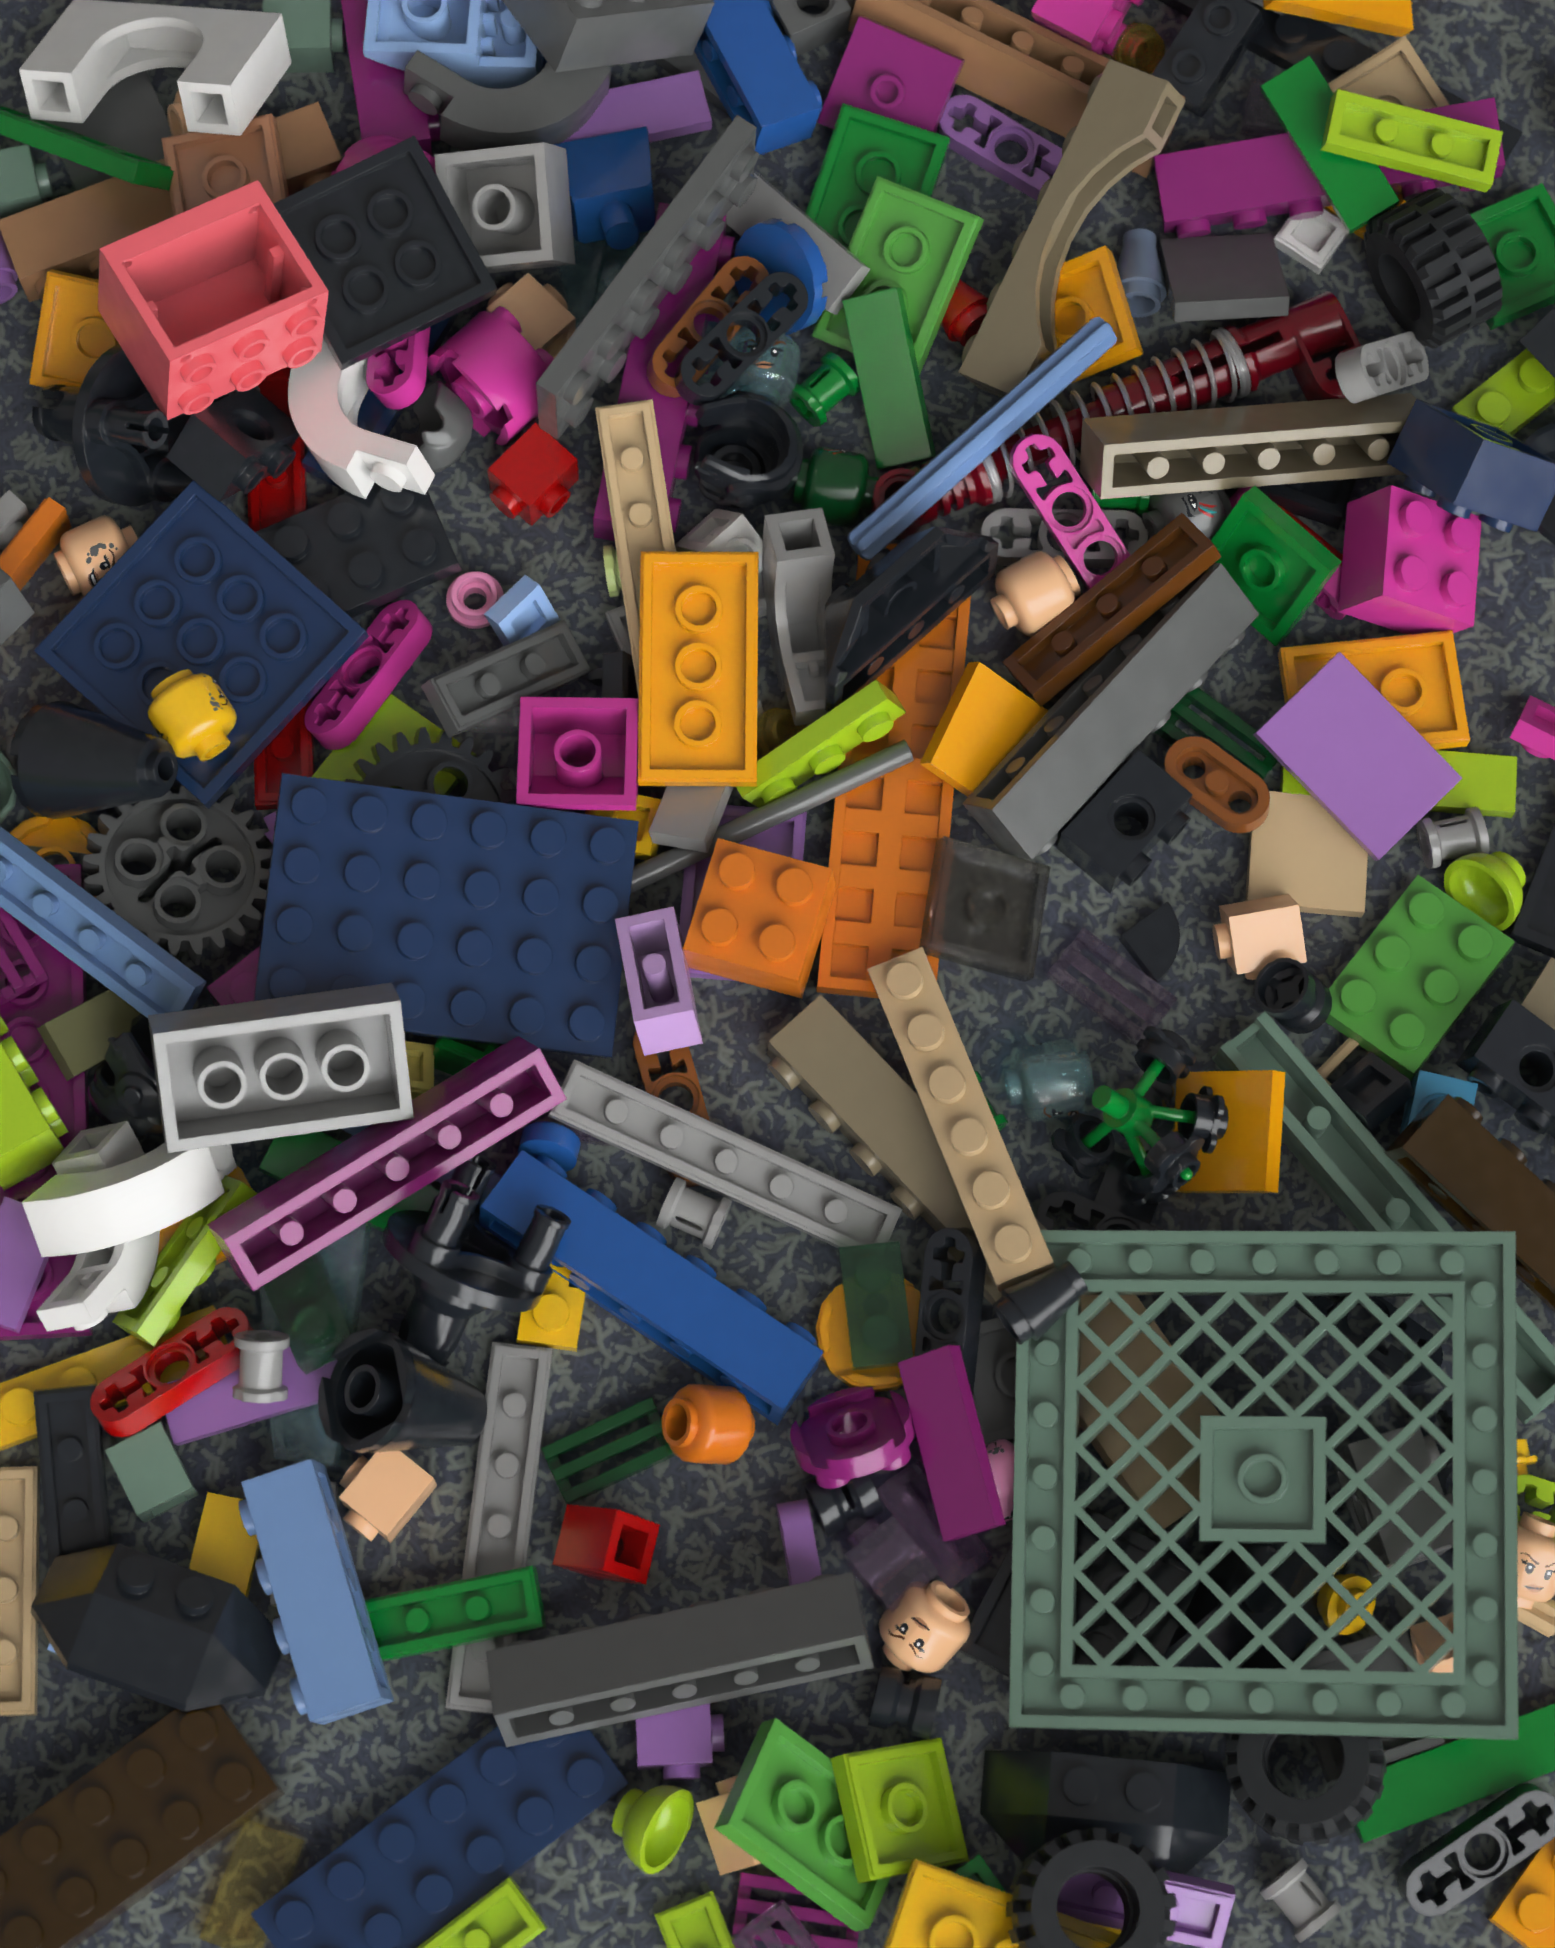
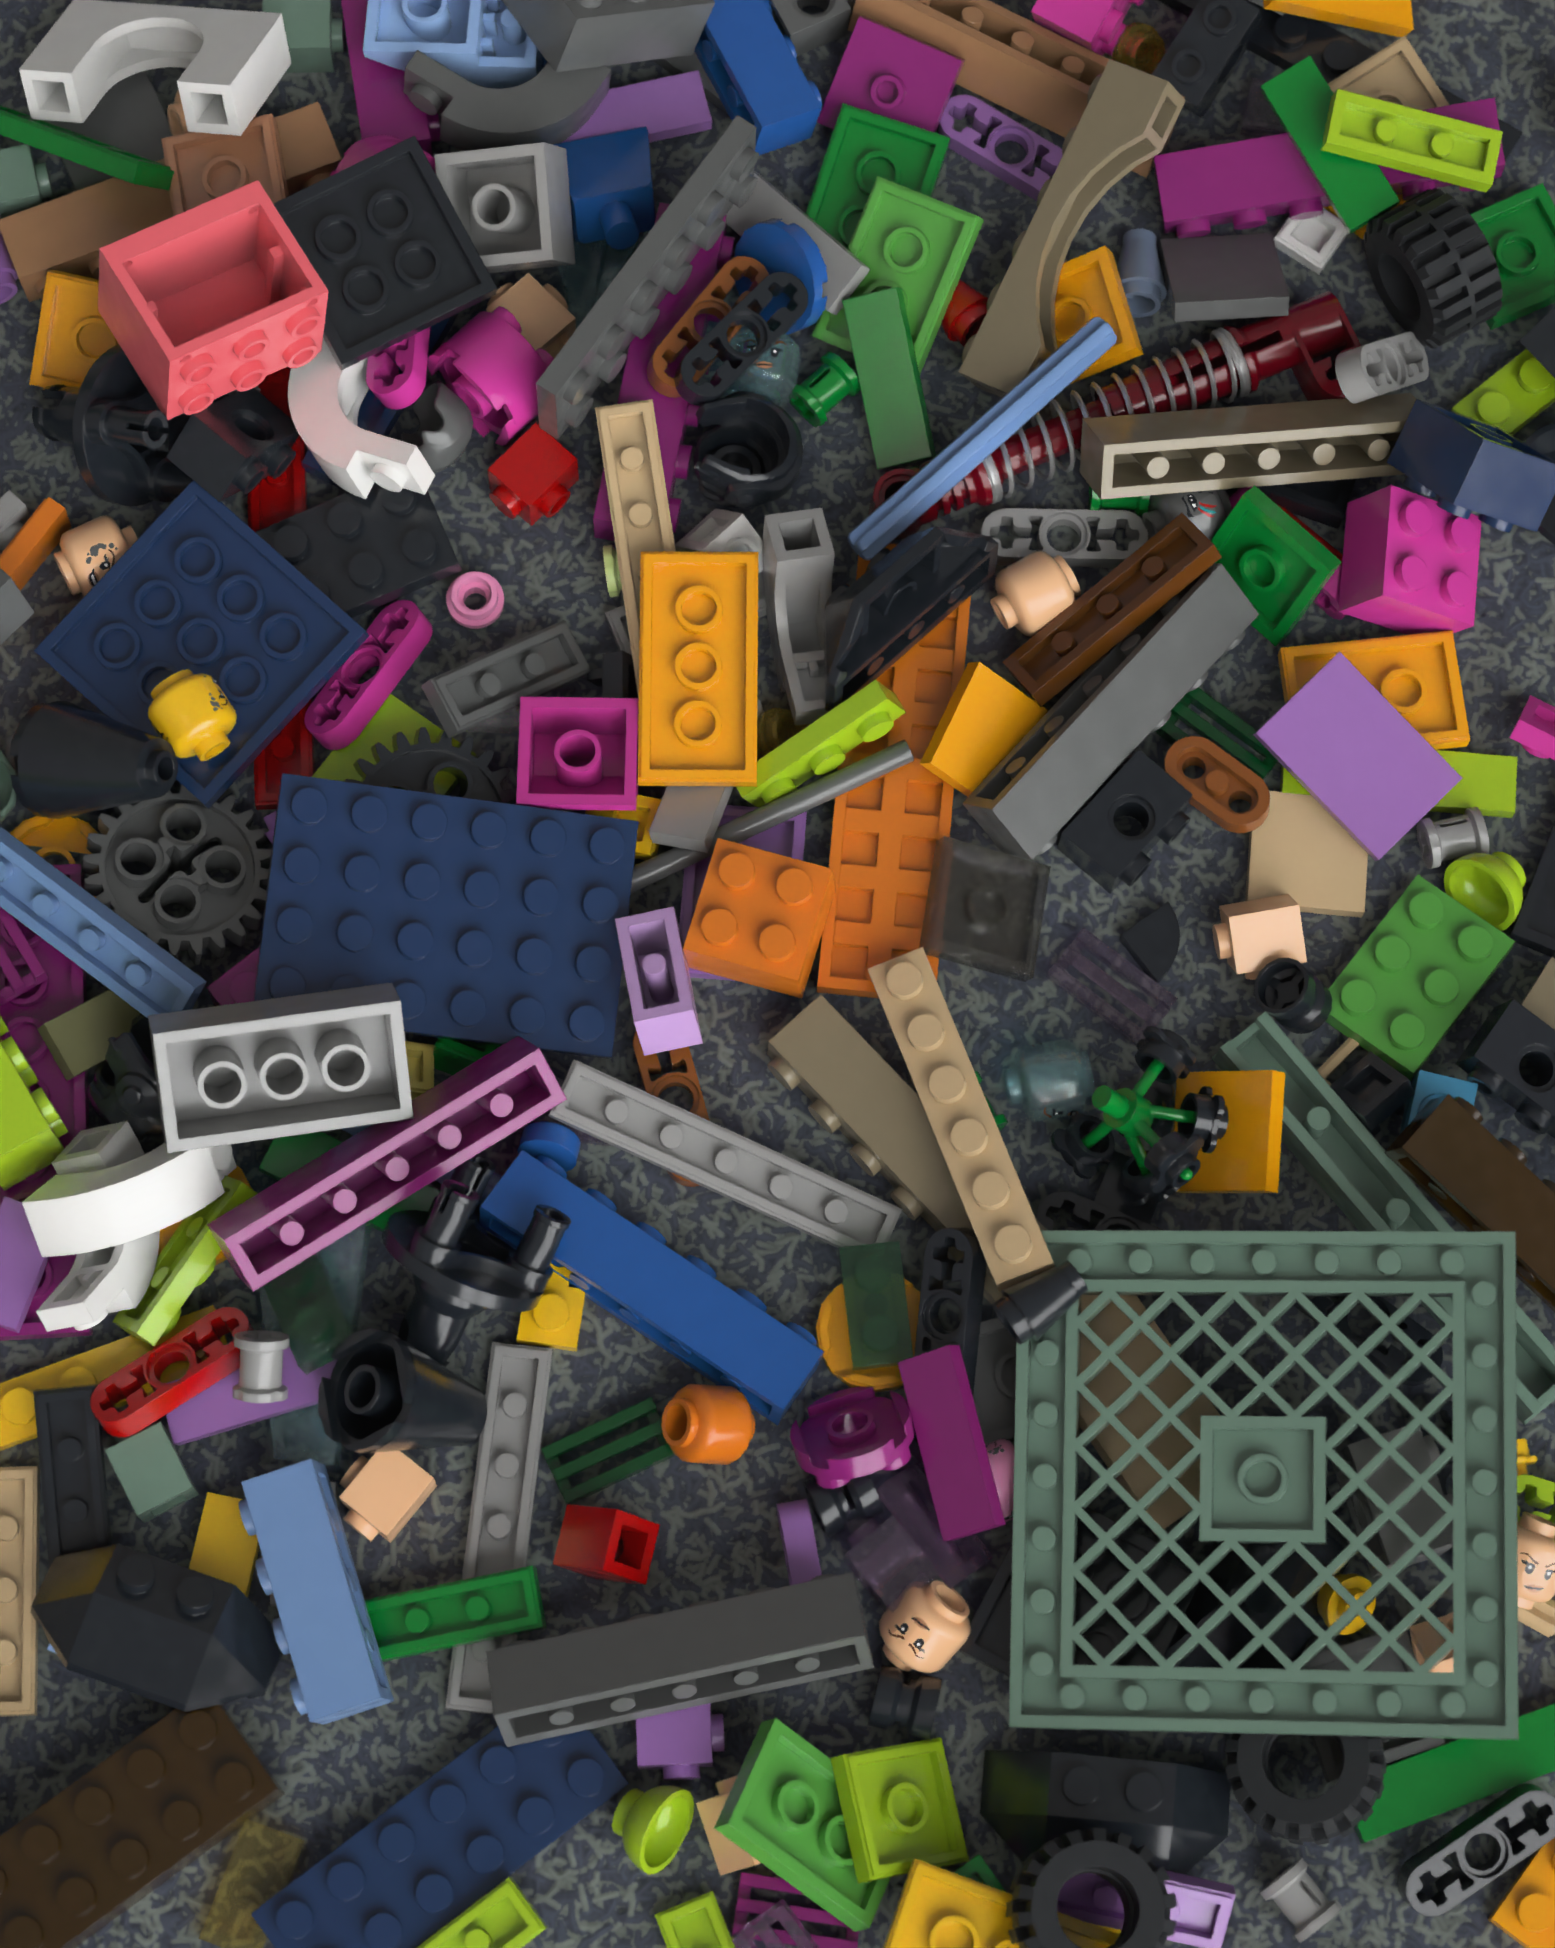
(521, 612): light blue plate -> none
(693, 1213): light grey bush -> none
(835, 483): dark green head -> none
(1093, 523): dark pink beam -> none

